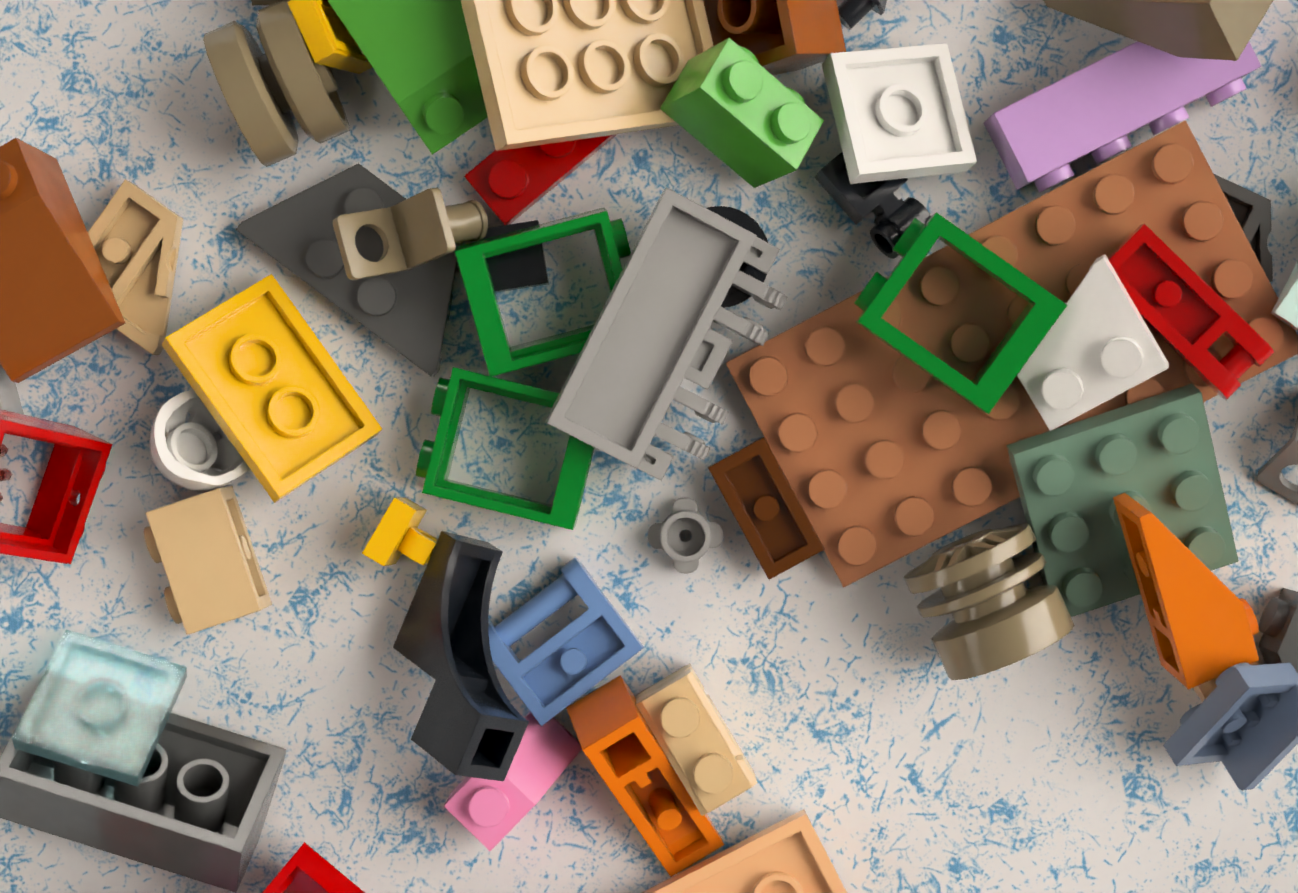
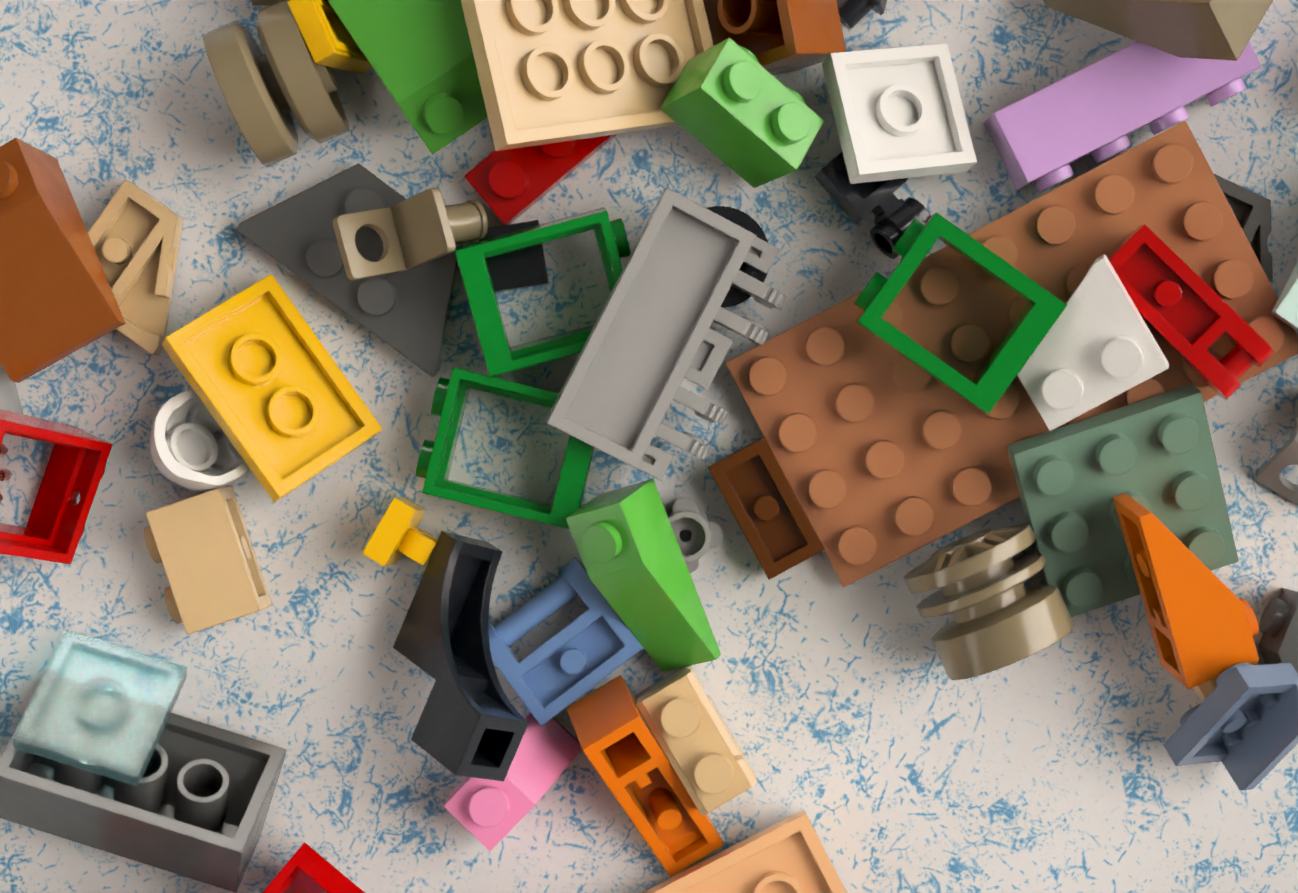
(643, 574): none -> bright green slope

